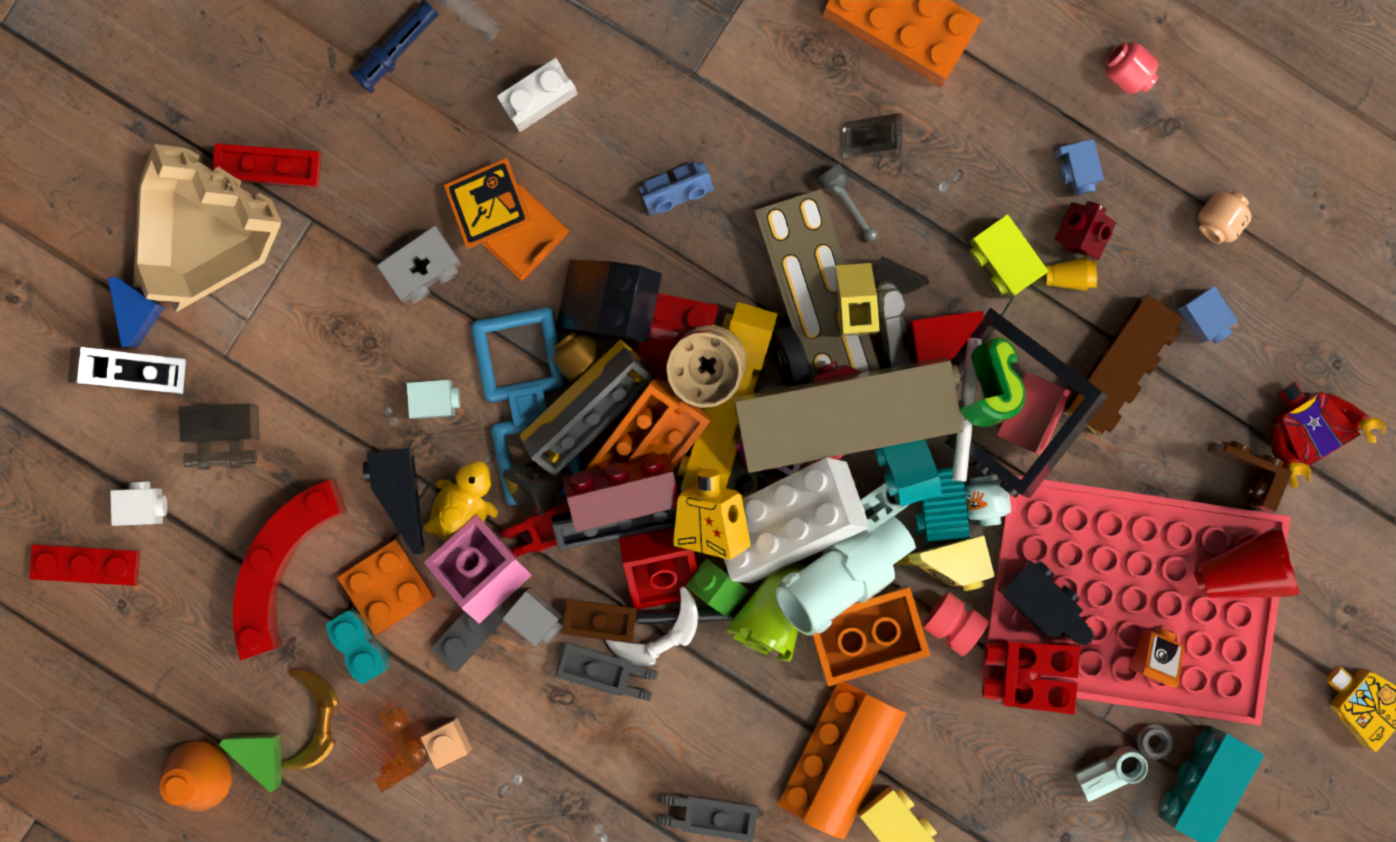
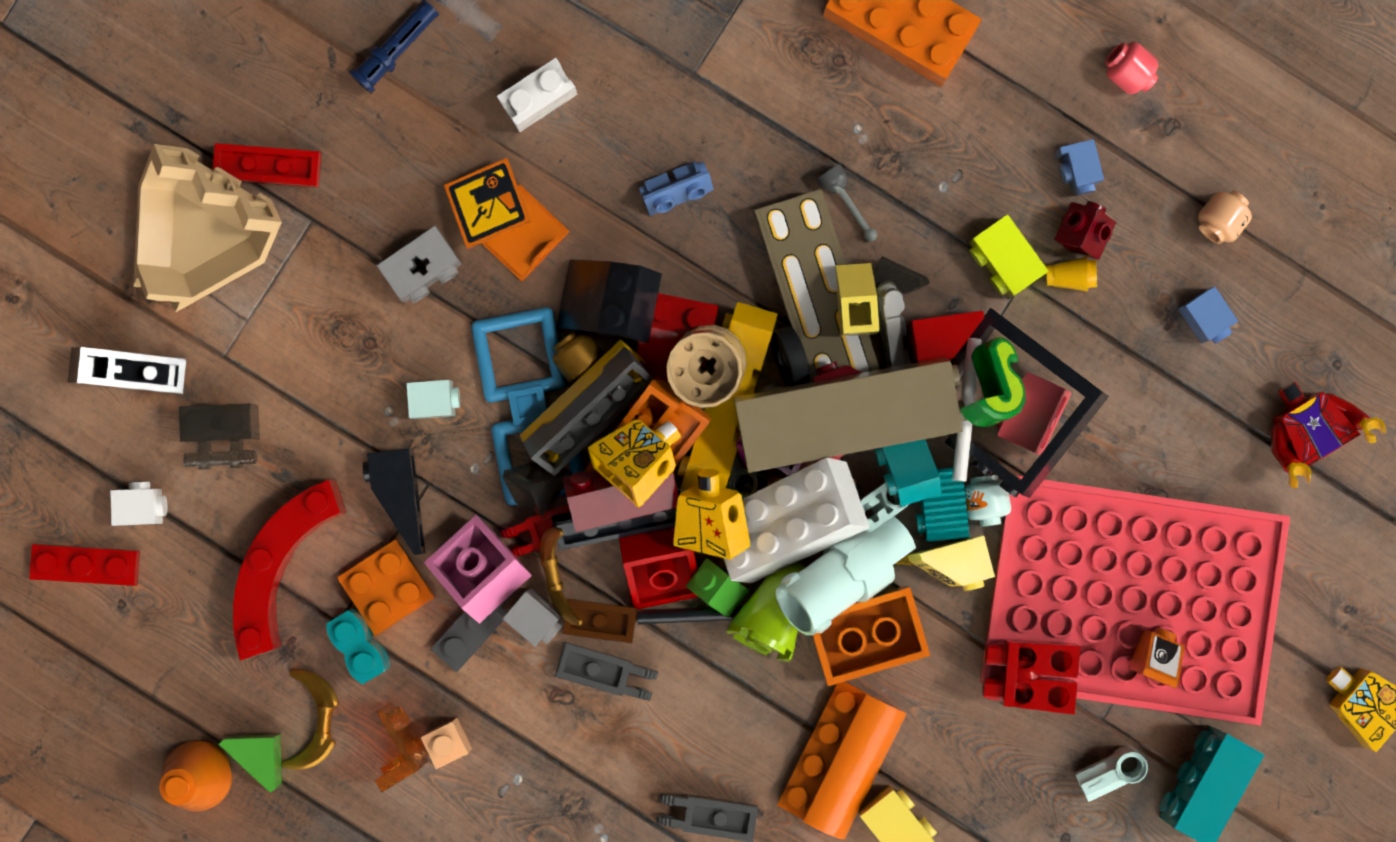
(133, 312): blue slope -> none
(461, 502): yellow animal -> none
(554, 583): none -> pearl gold piece
(636, 458): none -> yellow torso
(680, 634): white piece -> none
(873, 137): clear smoke slope -> none
(954, 623): coral wheel -> none
(1046, 604): black hinge -> none
(1127, 359): reddish brown brick -> none
(1164, 746): light grey plate -> none
(1250, 569): red cone -> none
(1268, 488): reddish brown bracket -> none

